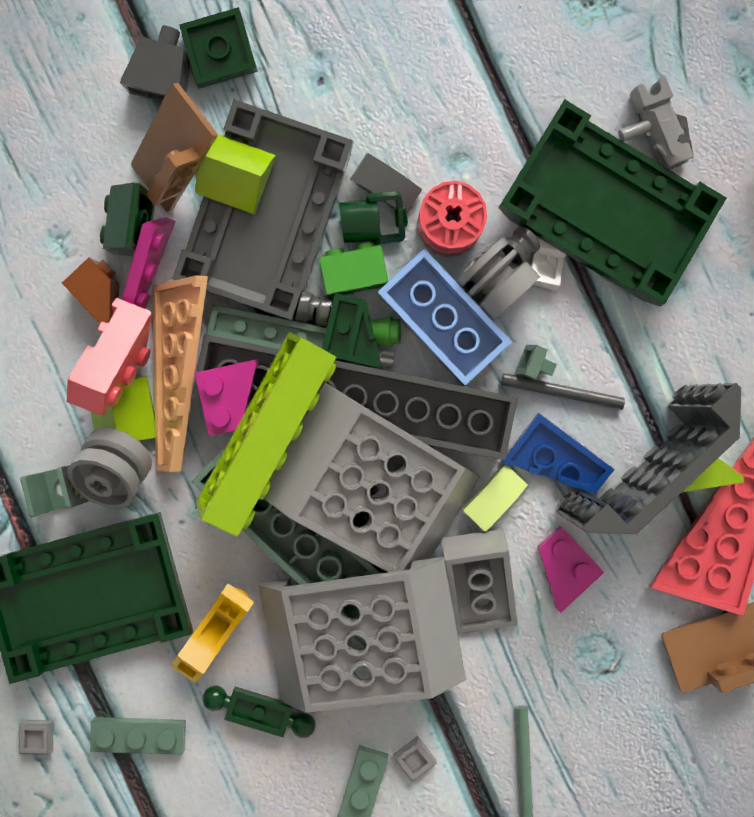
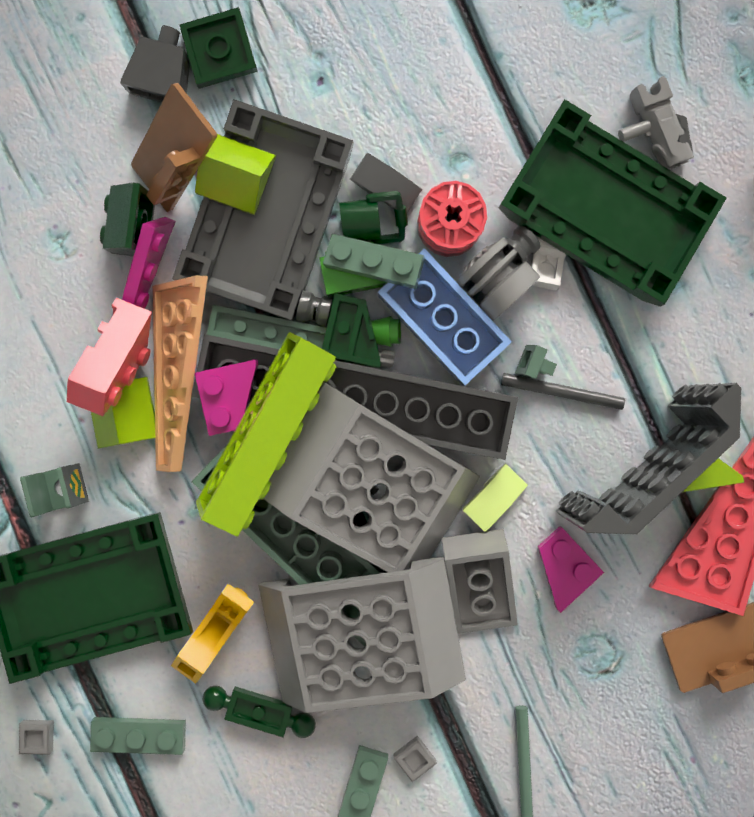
(94, 288): dark orange slope -> none
(109, 468): light grey wheel -> none
(374, 261): none -> sand green plate
(555, 454): blue wing -> none

